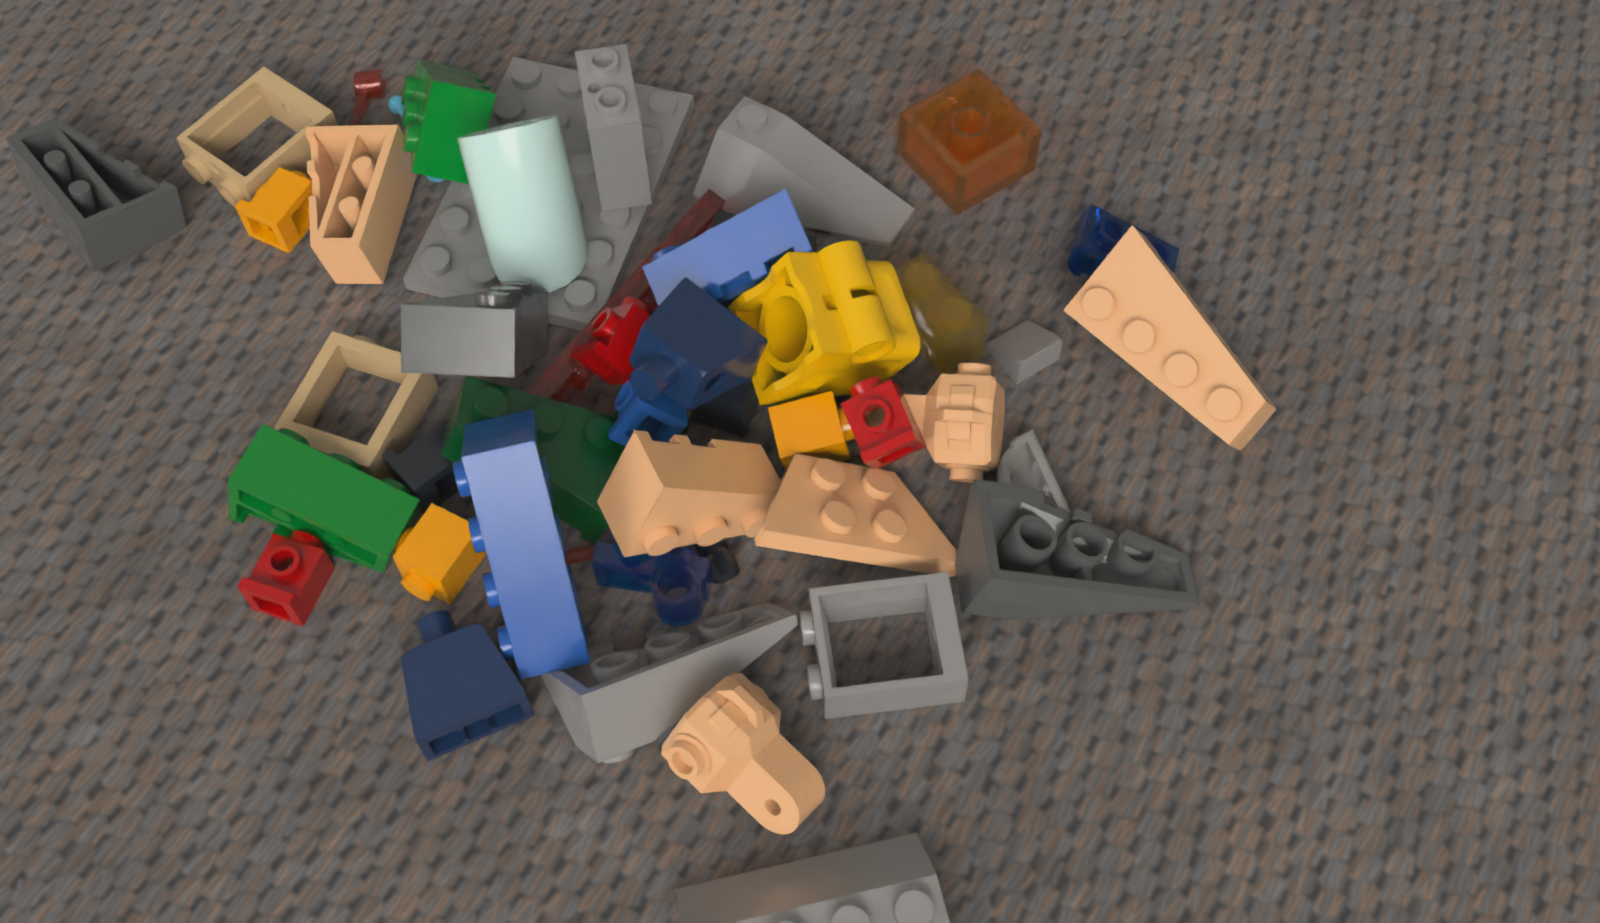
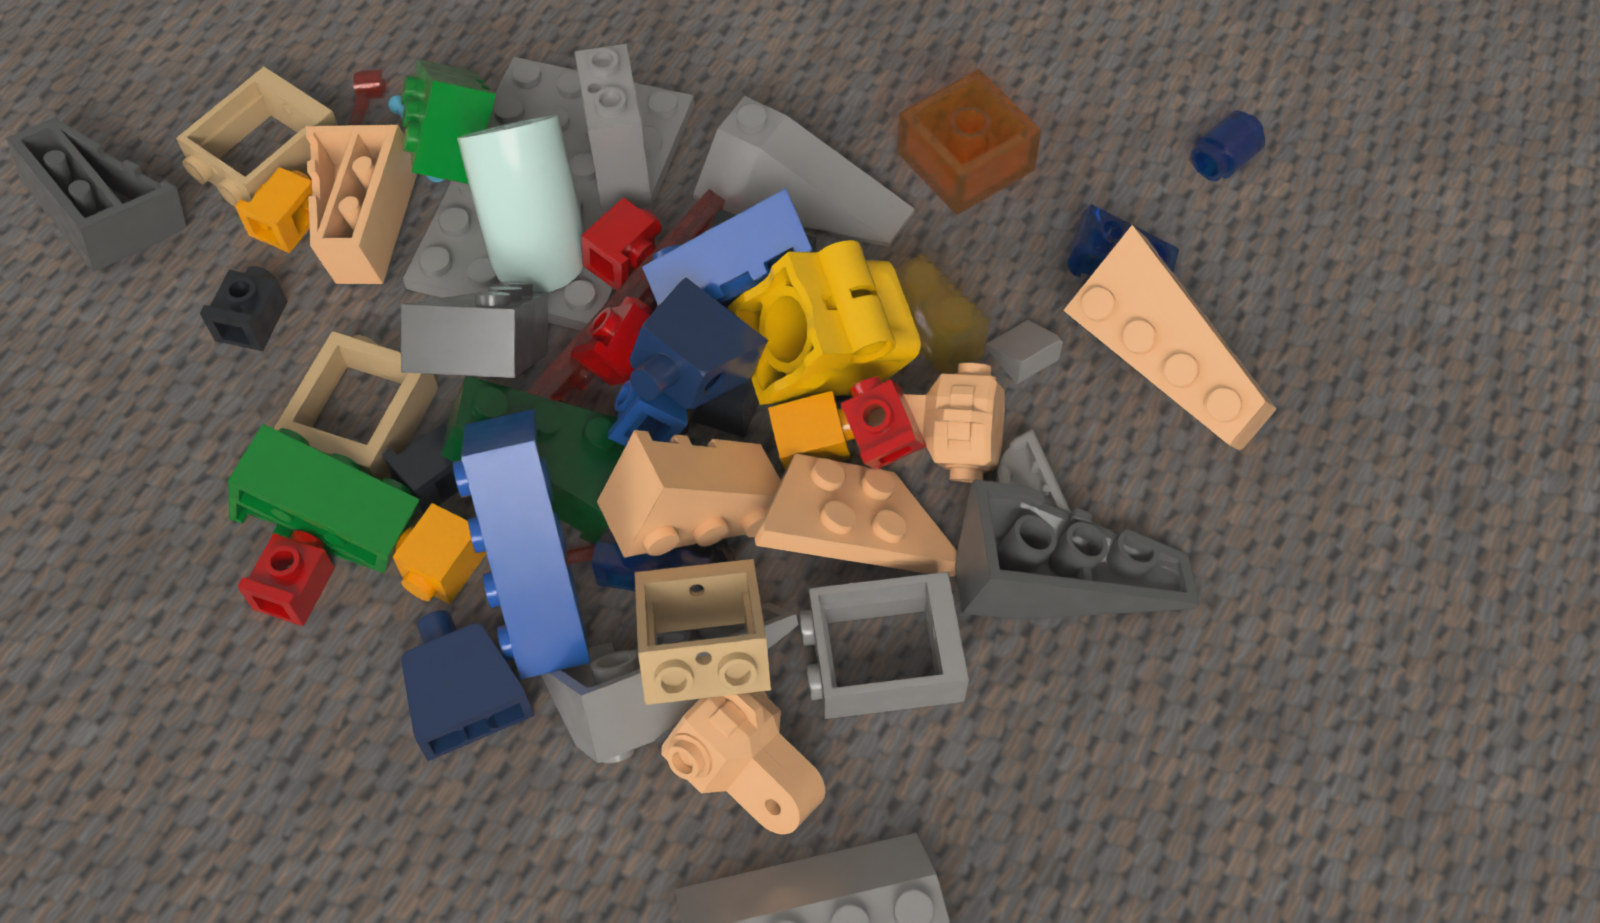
(245, 308): none -> black brick
(619, 242): none -> red brick
(668, 605): none -> tan window
(1228, 146): none -> clear blue brick

